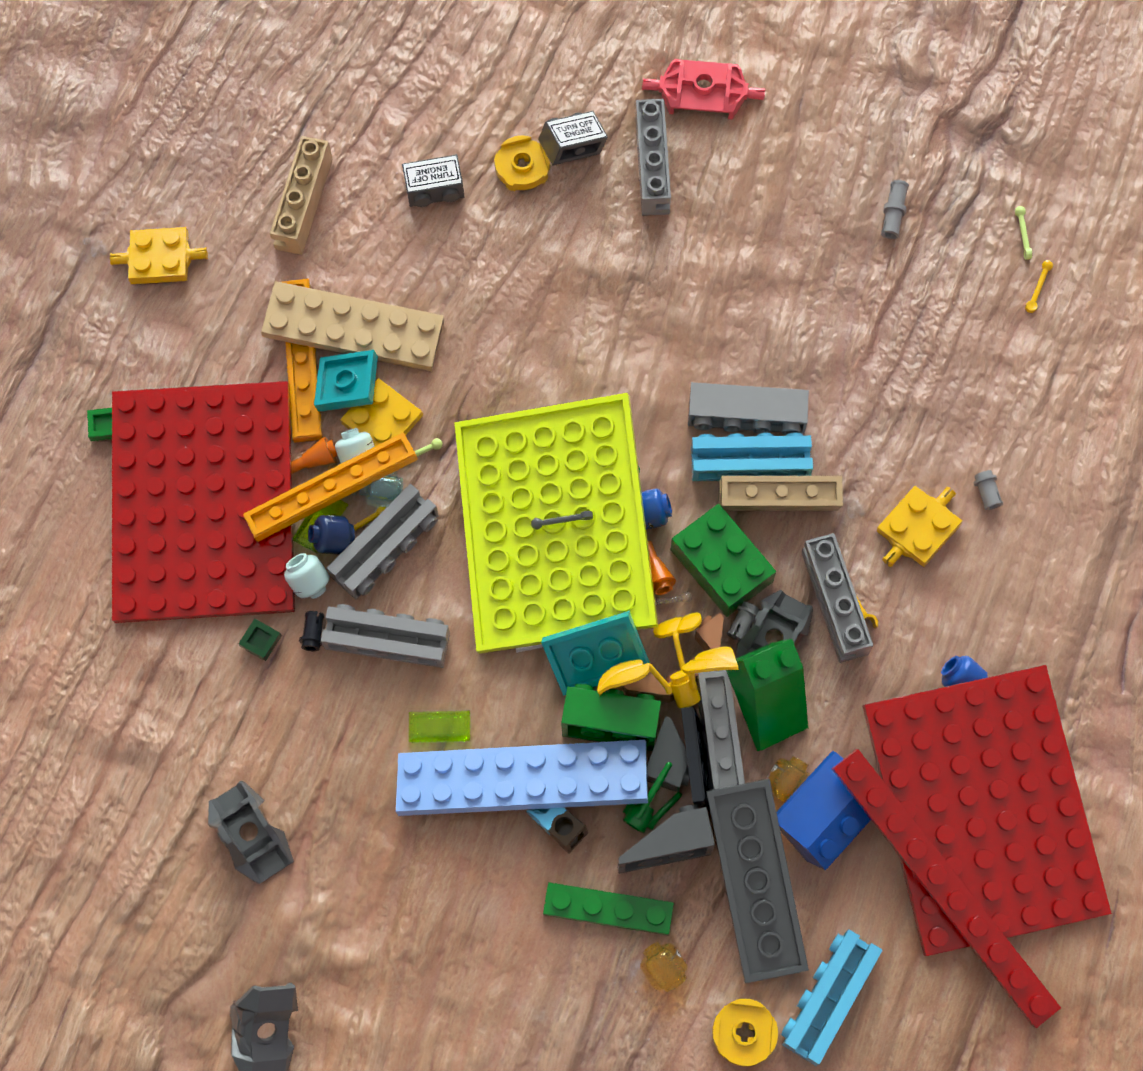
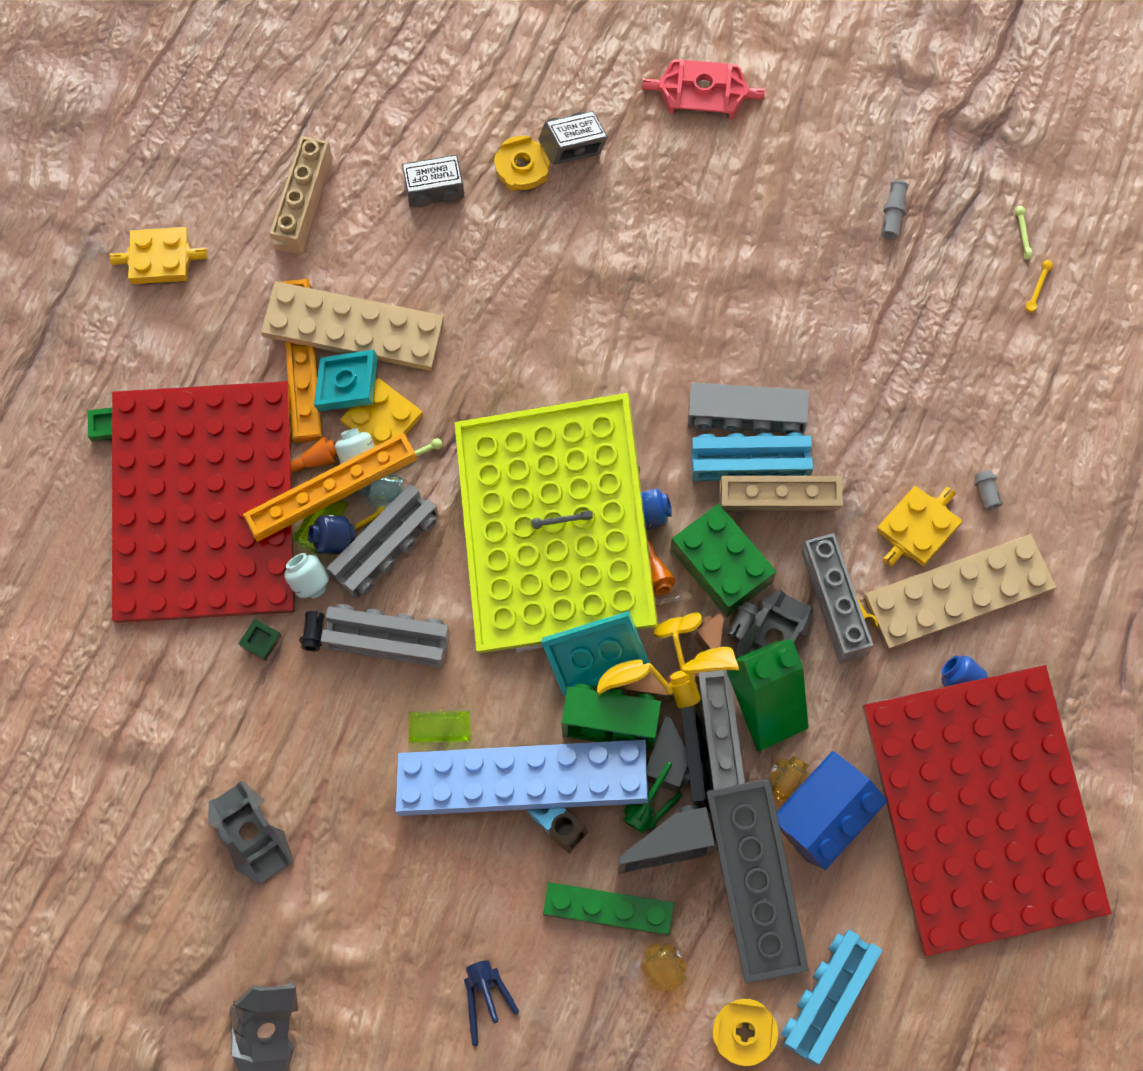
(481, 978): none -> dark blue plant
(652, 157): light grey brick -> none
(946, 888): red plate -> none
(959, 592): none -> tan plate

